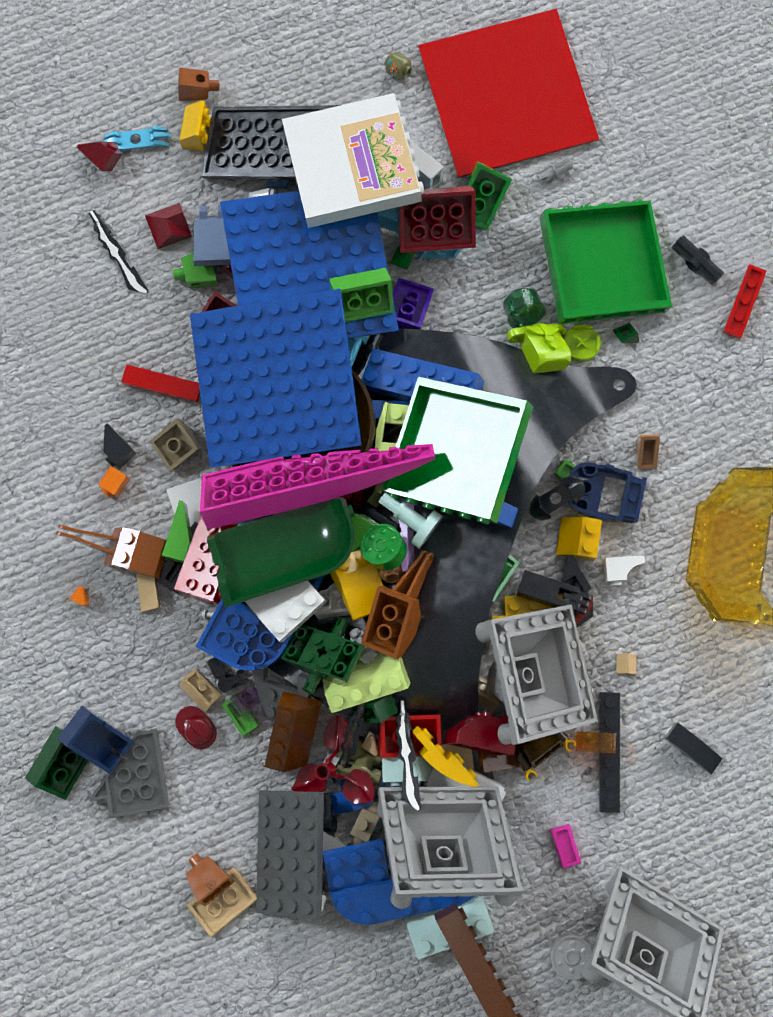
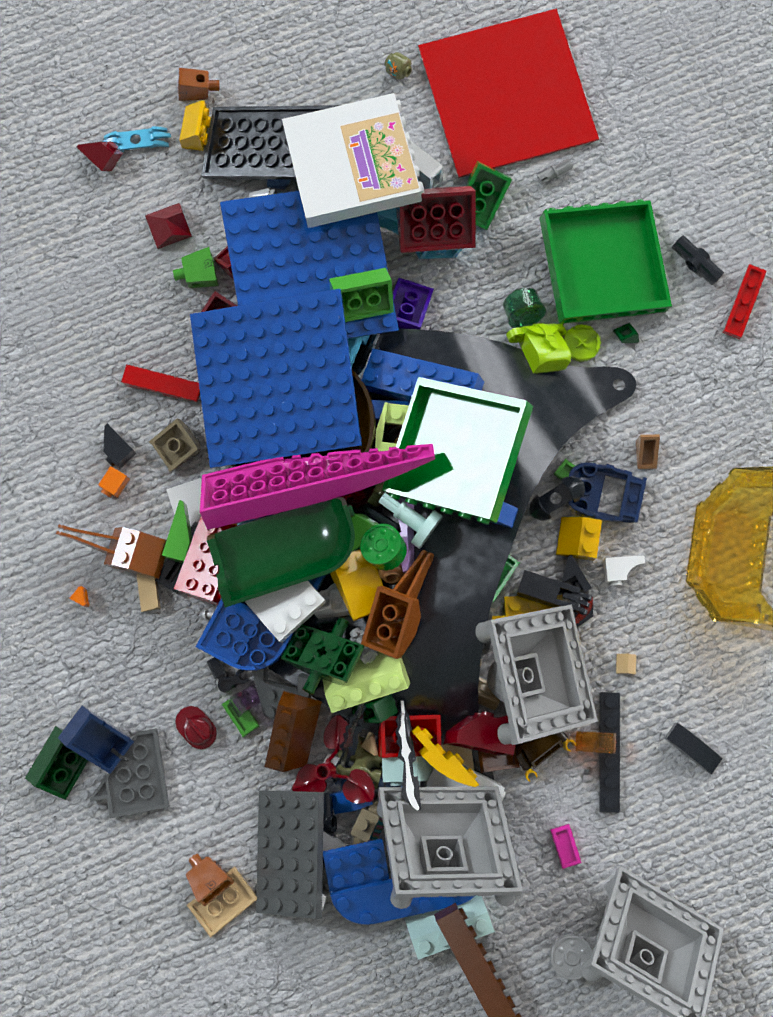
(116, 253): black sword -> none
(200, 690): tan slope -> none
(210, 240): sand blue tile -> none
(402, 259): green slope -> none

